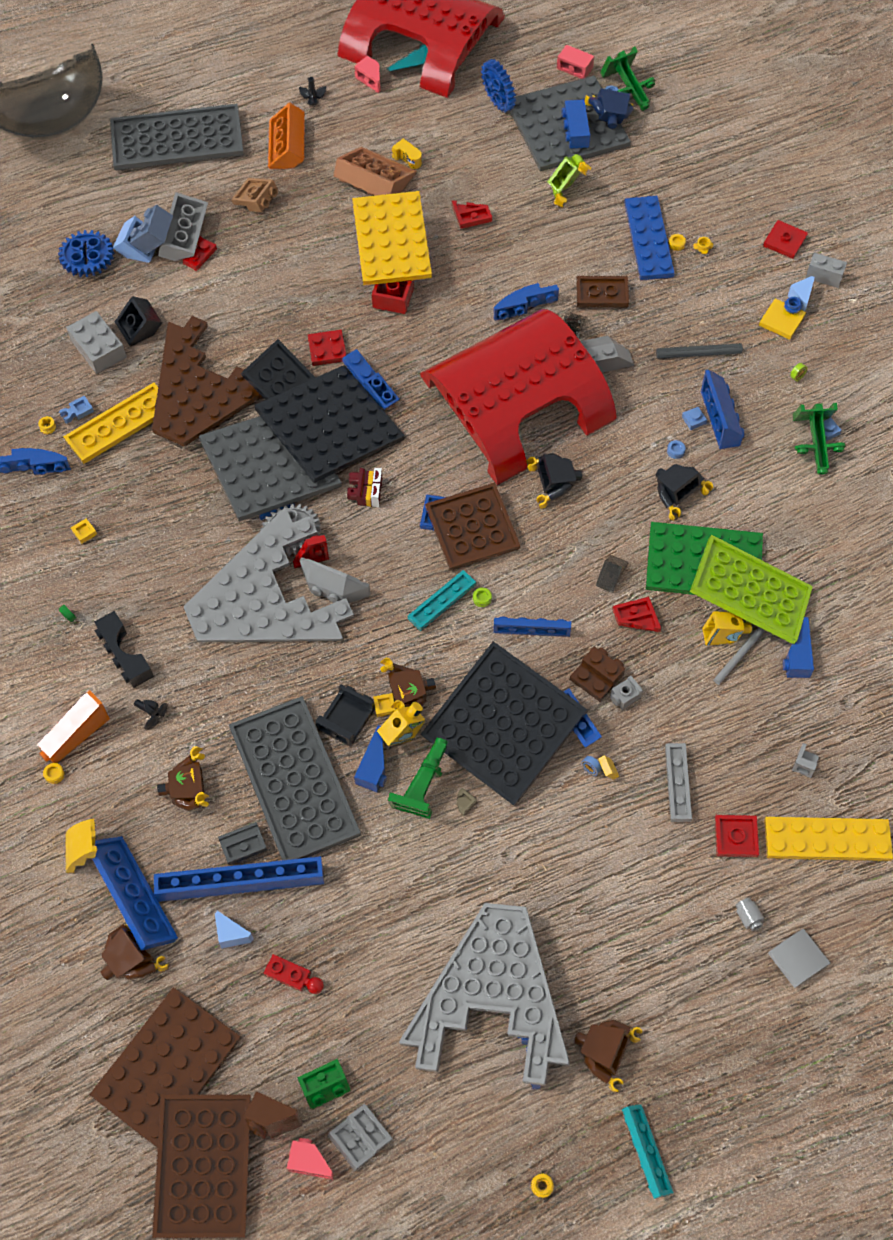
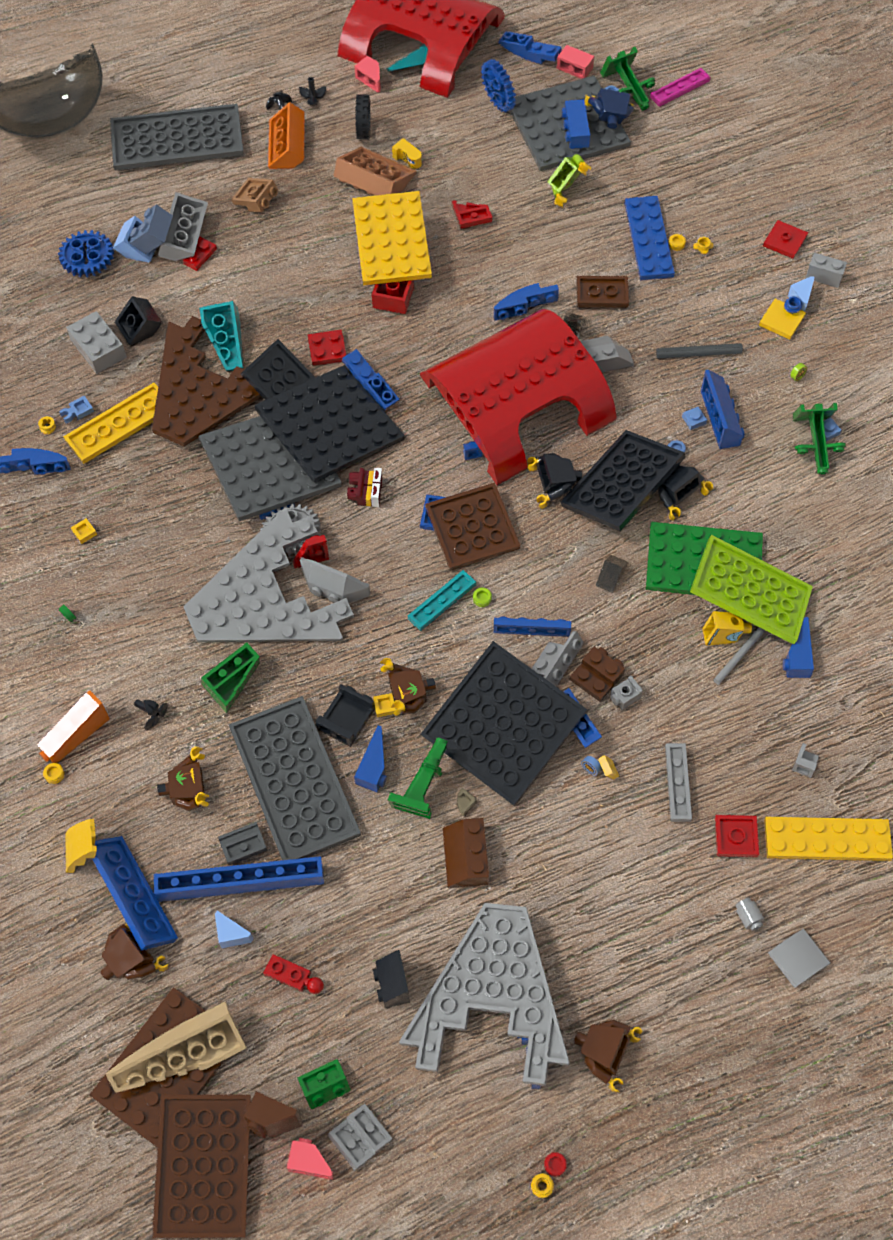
(134, 666): black arch -> none
(184, 1048): none -> tan wedge
(224, 331): none -> teal wedge
(231, 676): none -> green wedge
(279, 98): none -> black plant
(362, 116): none -> black tyre
(392, 980): none -> black slope
(402, 725): yellow torso -> none
(466, 853): none -> reddish brown slope
(471, 451): none -> blue plate
(526, 48): none -> blue slope
(555, 1164): none -> red tile
(557, 658): none -> light grey bracket
(623, 480): none -> black plate
(637, 615): red wing -> none
(647, 1151): teal plate -> none
(680, 87): none -> dark pink tile

